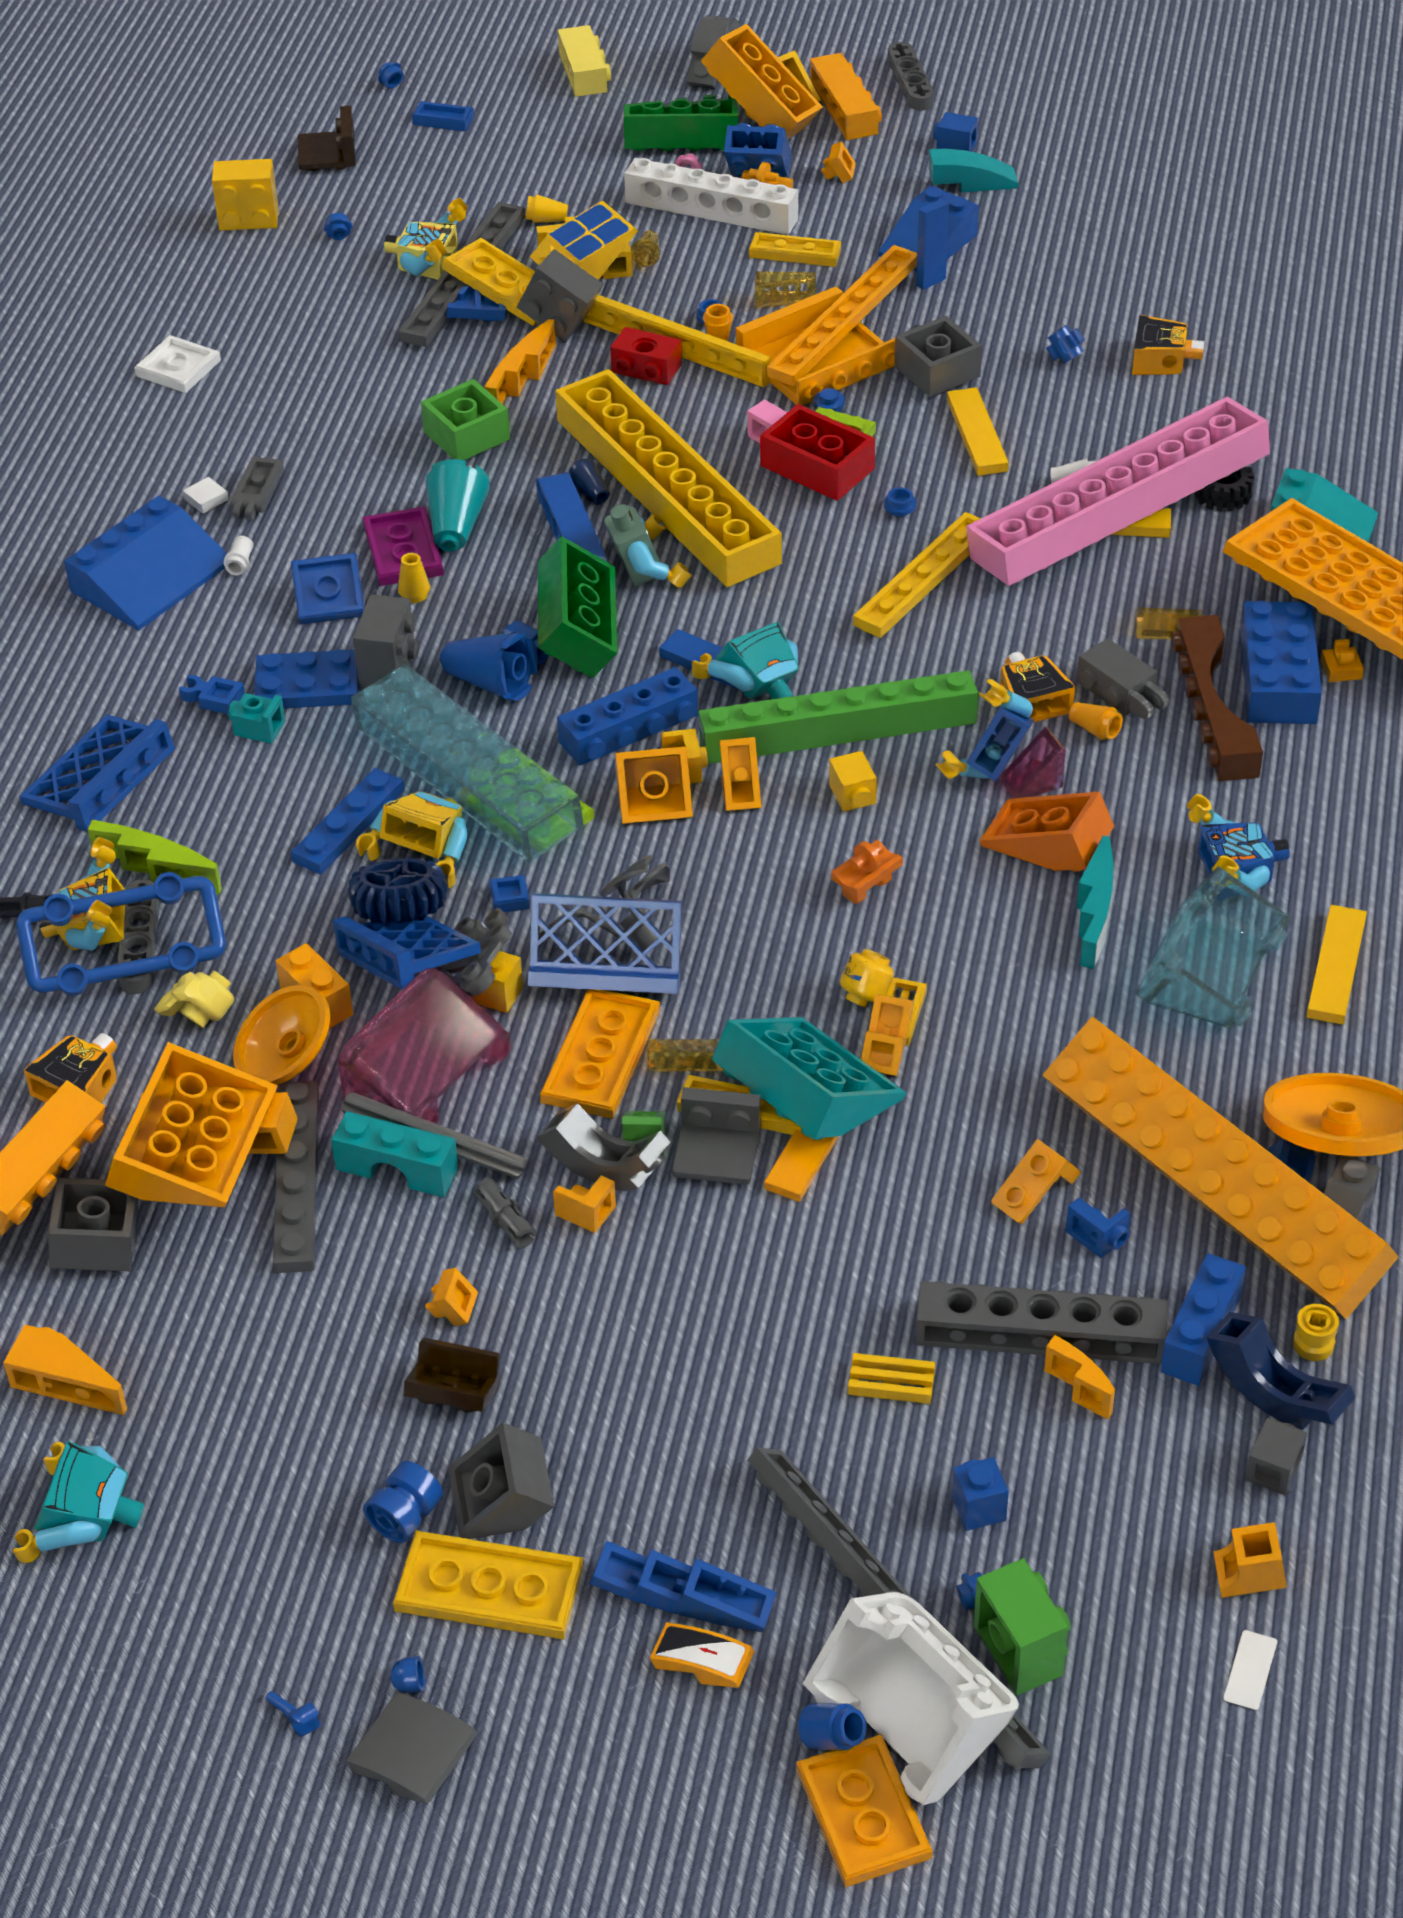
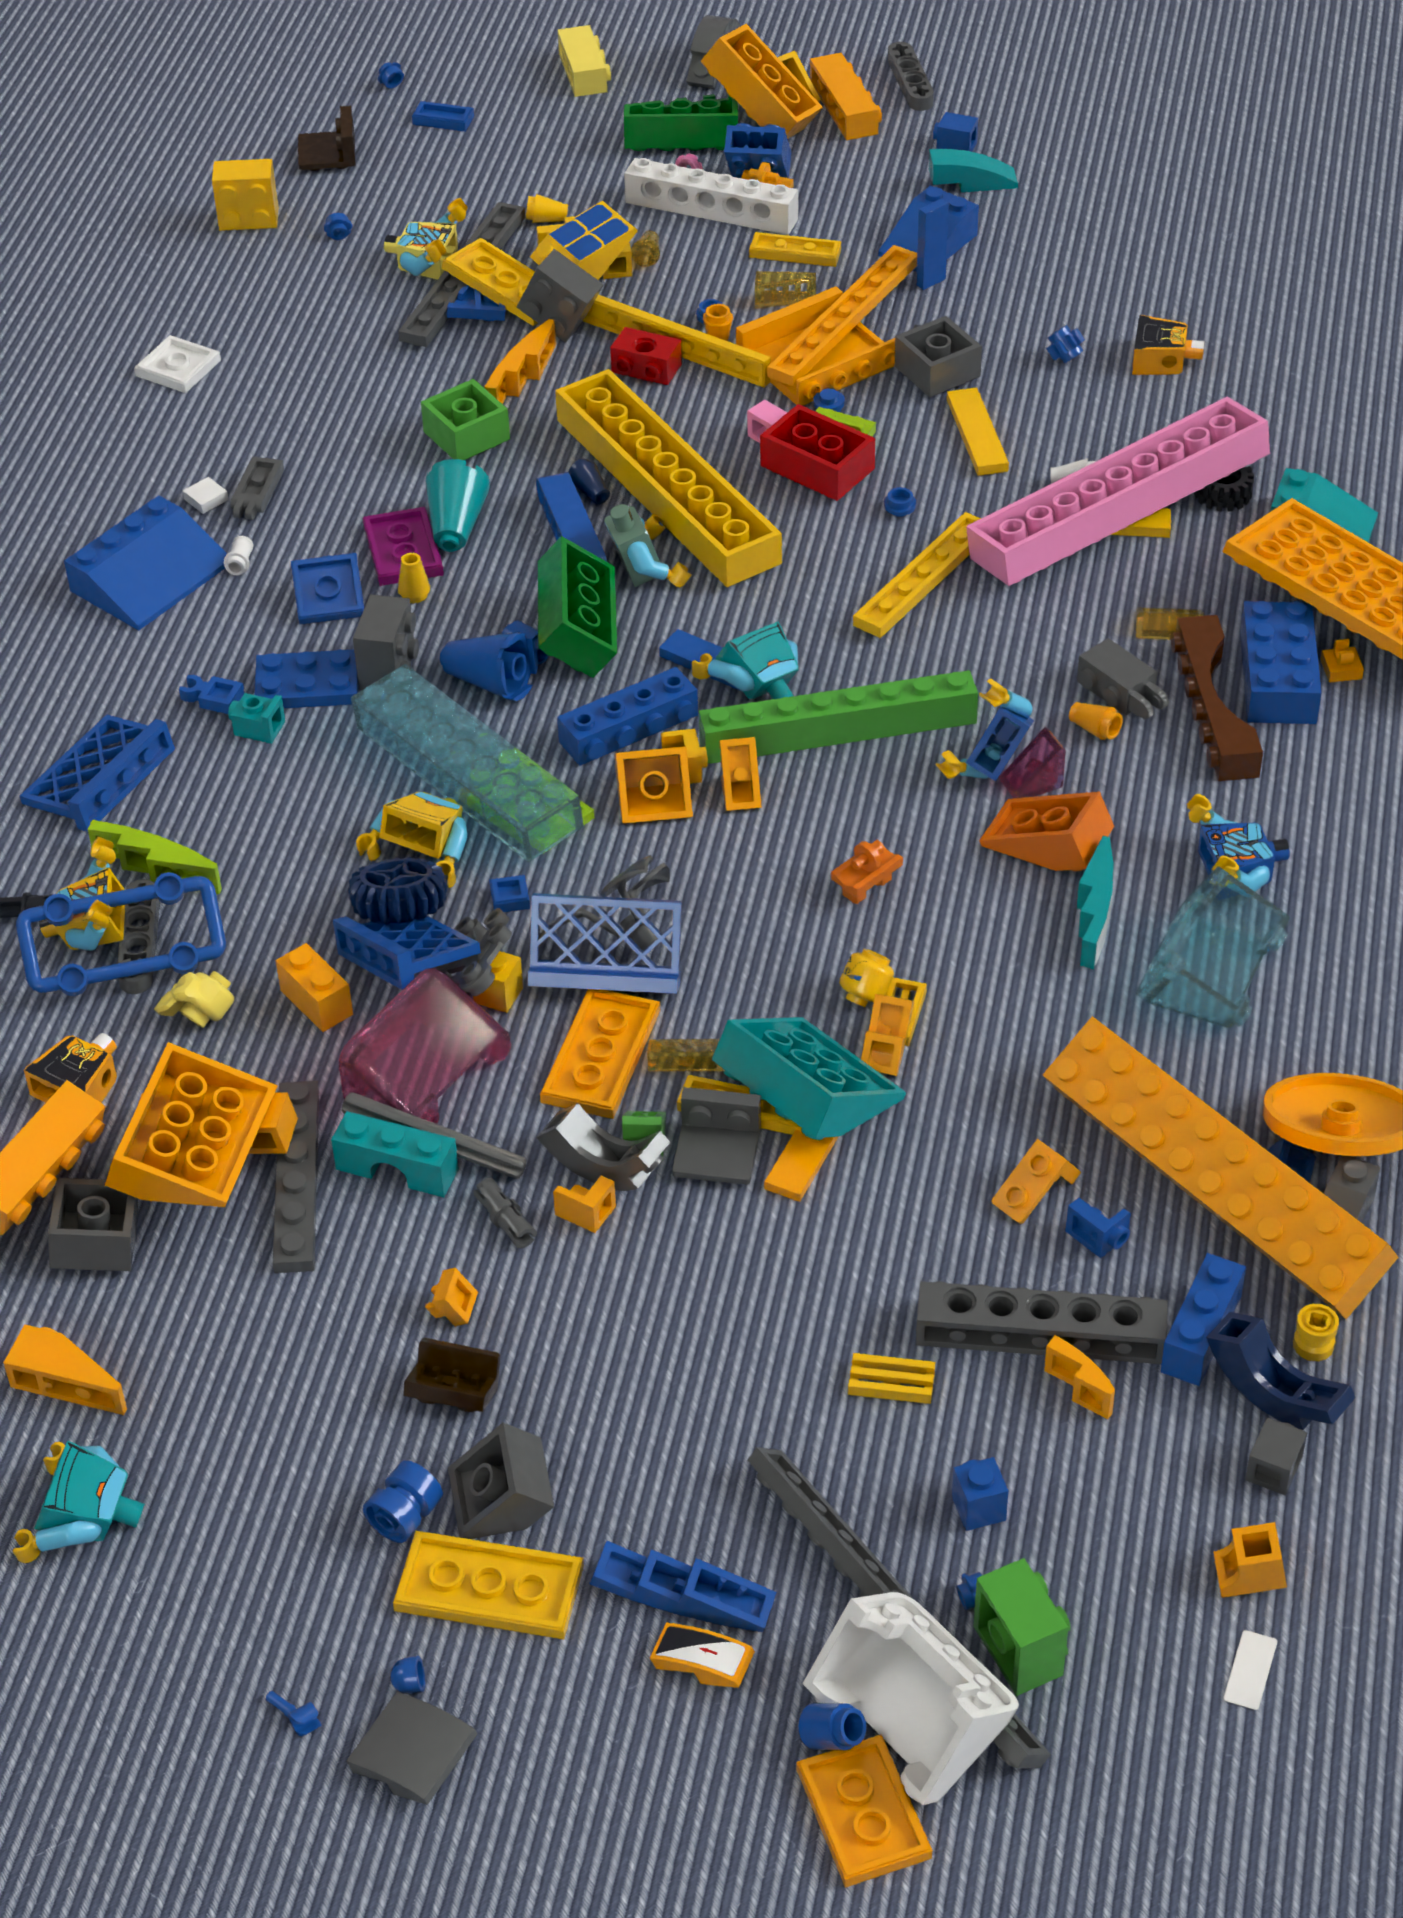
(282, 1034): light orange dish -> none
(347, 821): blue plate -> none
(839, 163): light orange tile -> none
(852, 781): yellow brick -> none
(1040, 683): torso -> none
(1336, 964): yellow tile -> none

